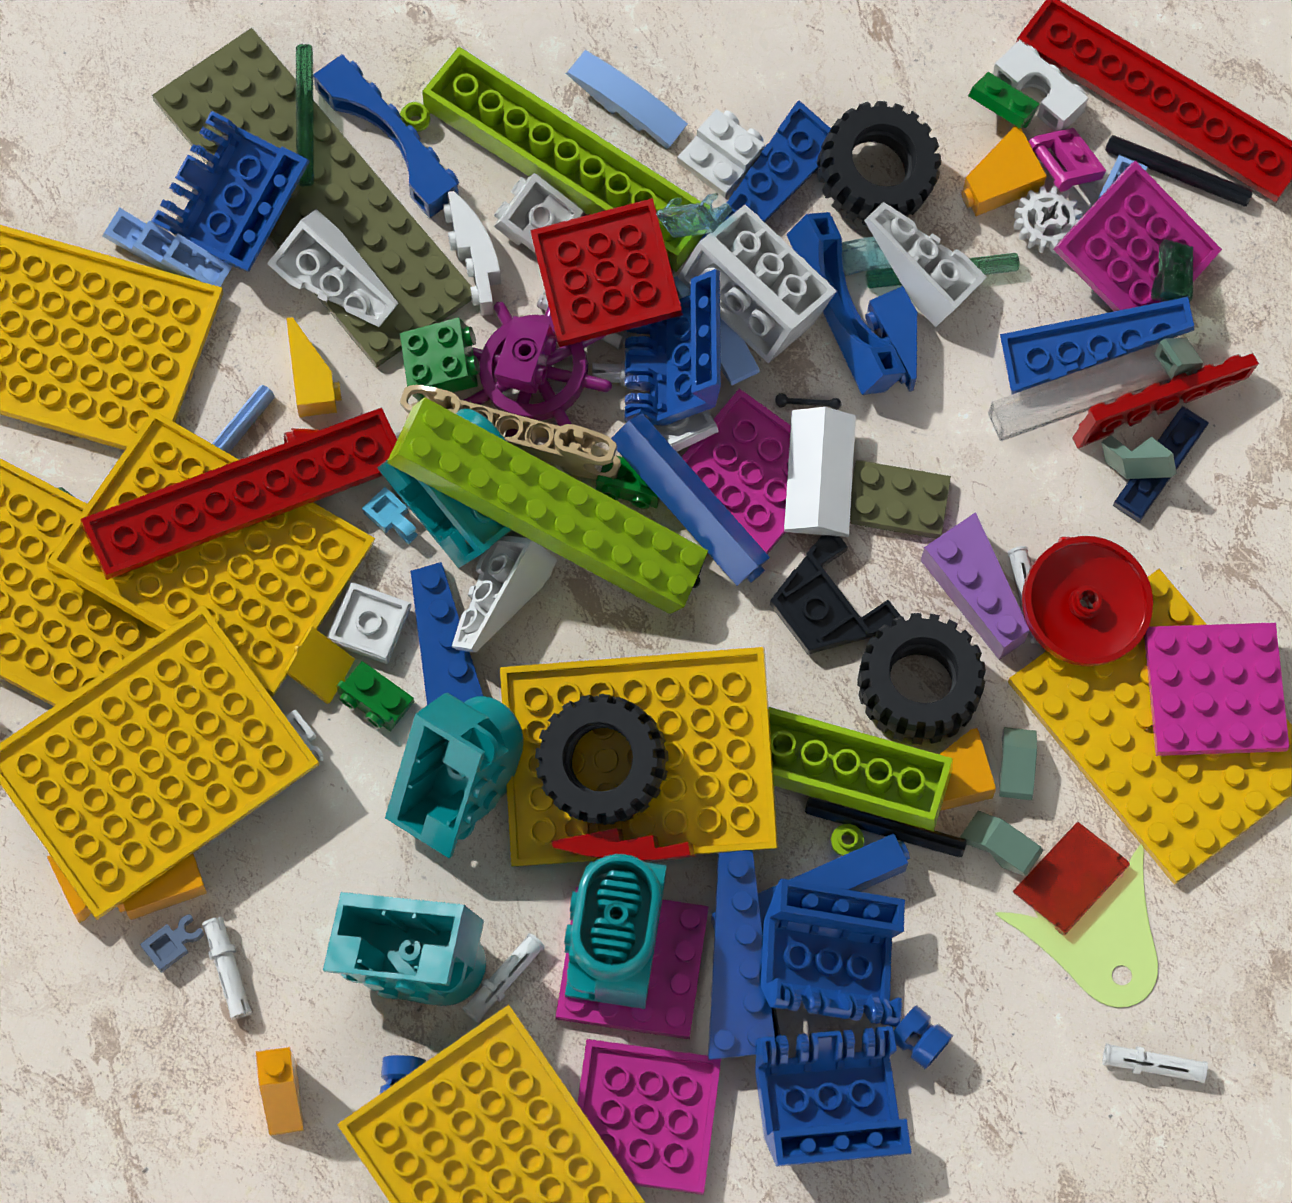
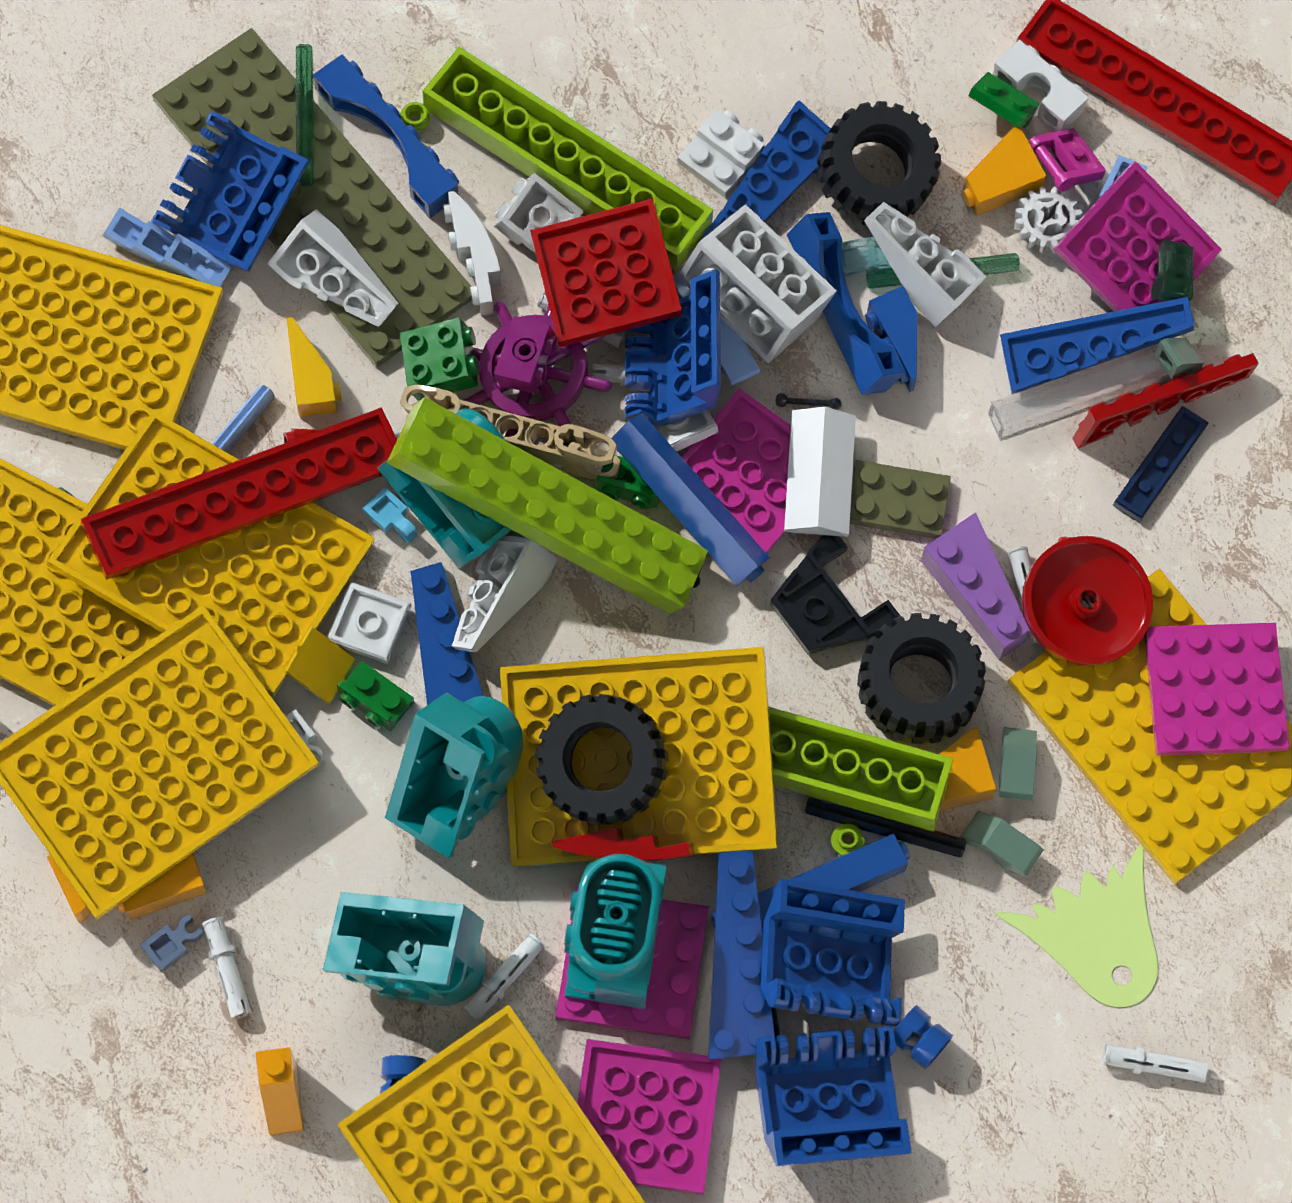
(627, 98): light blue slope -> none
(693, 218): clear light blue hinge -> none
(1071, 877): clear red piece -> none
(1145, 461): sand green slope -> none
(1179, 170): black axle -> none

